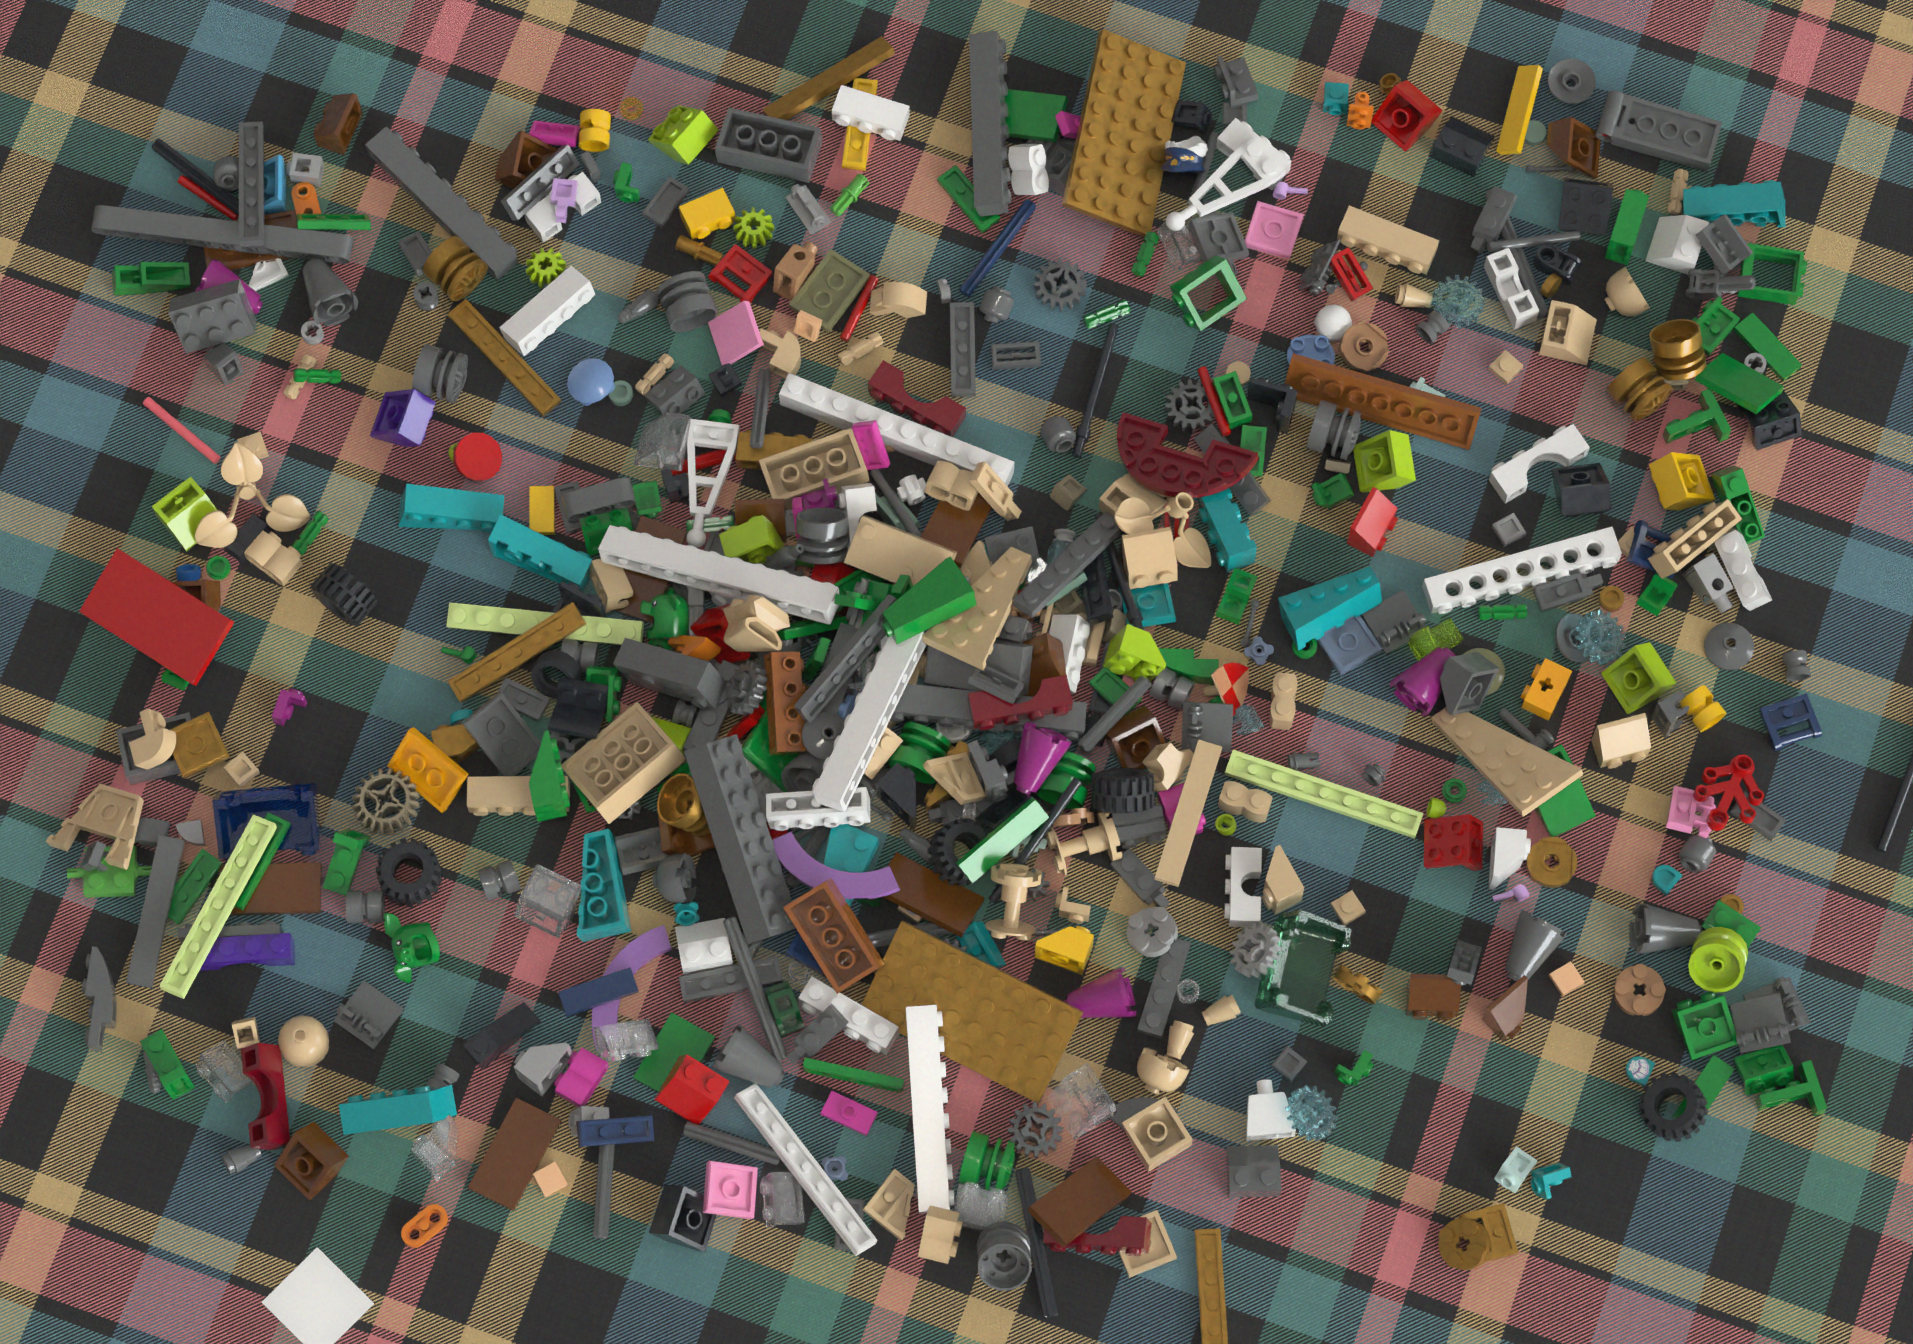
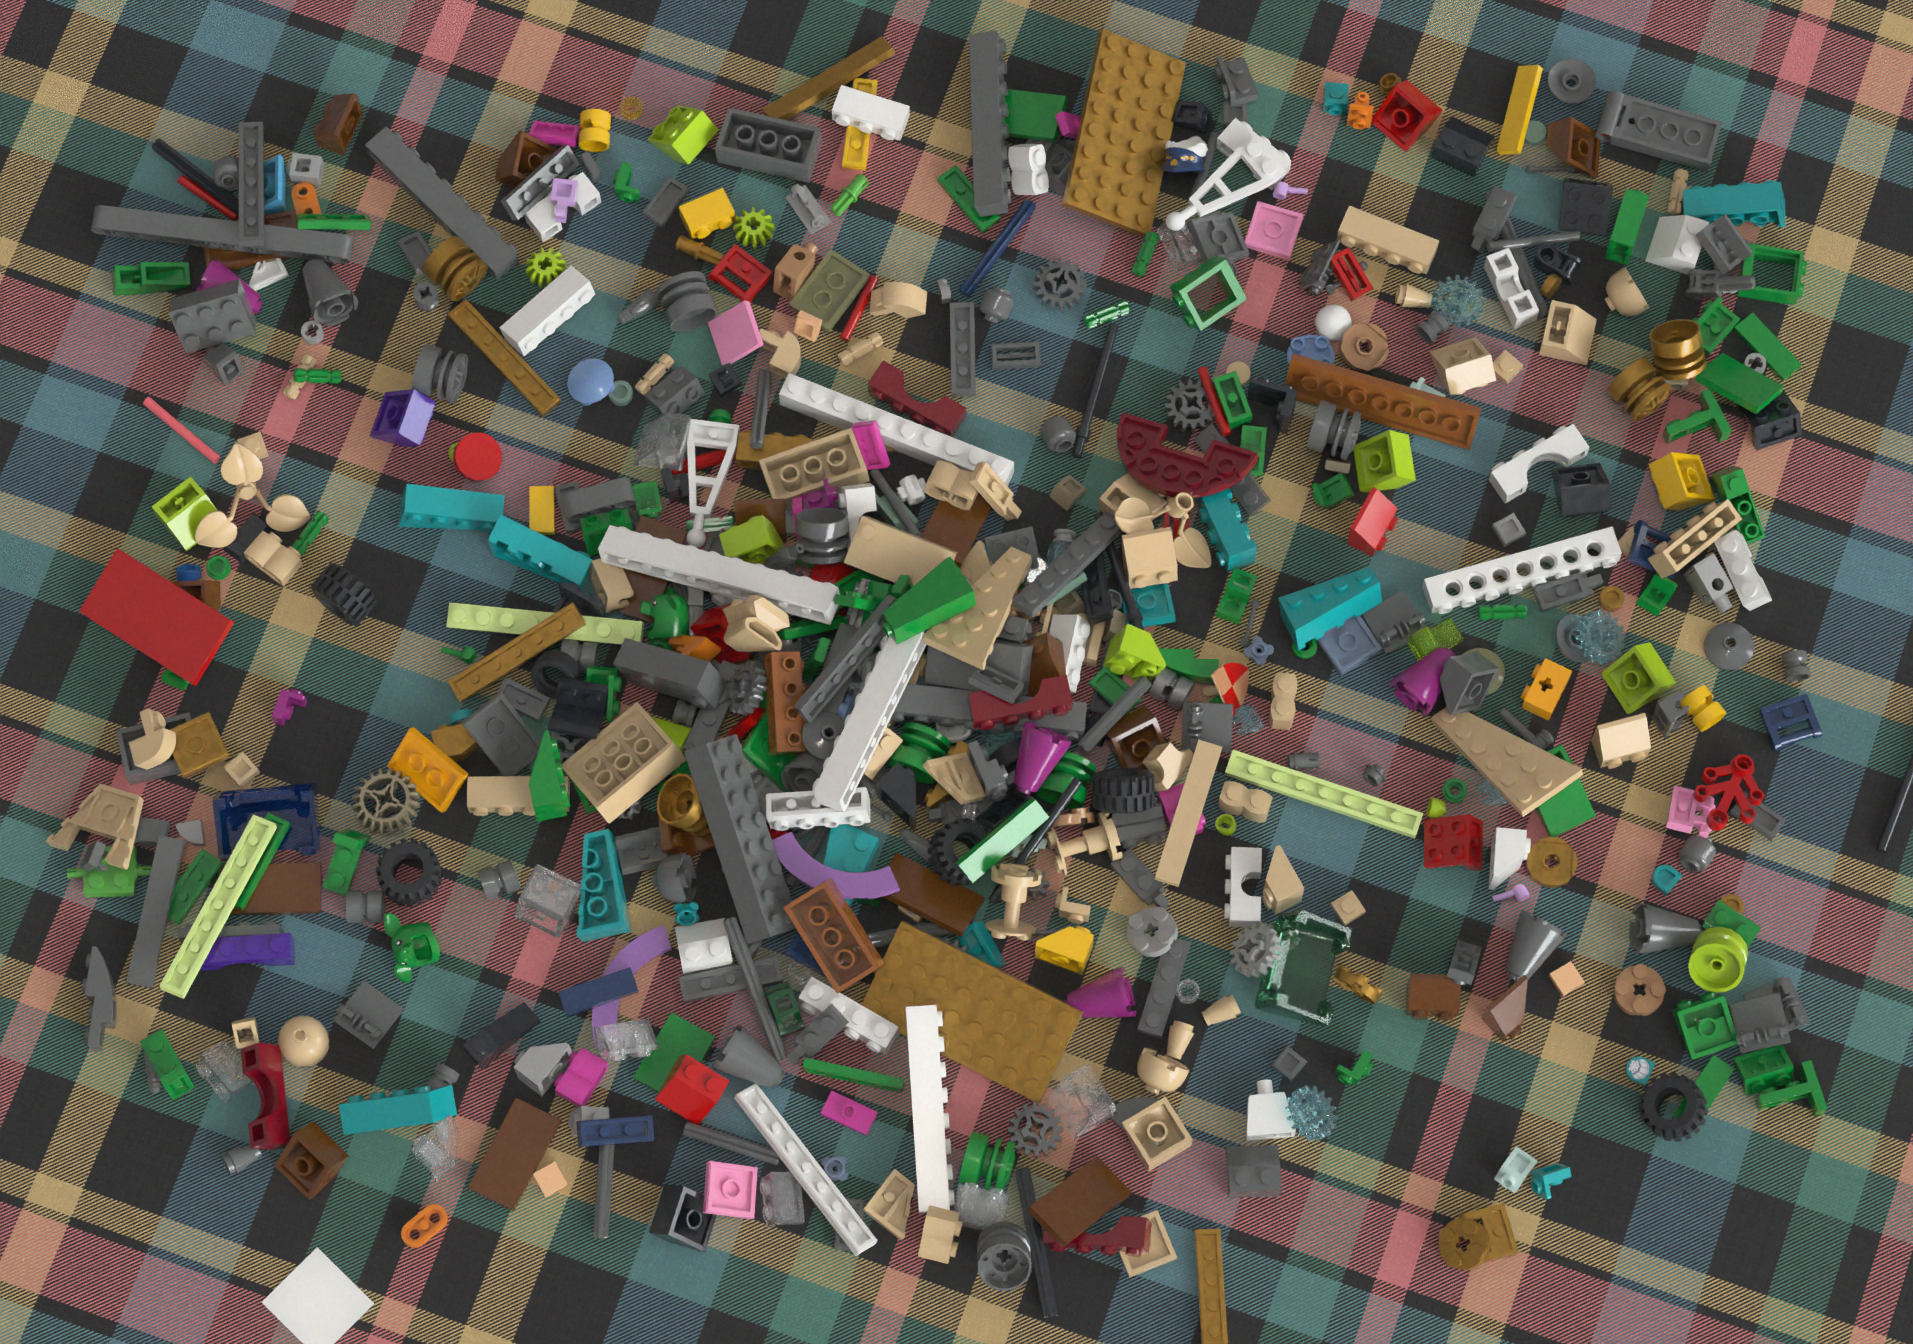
(1463, 366): none -> tan slope

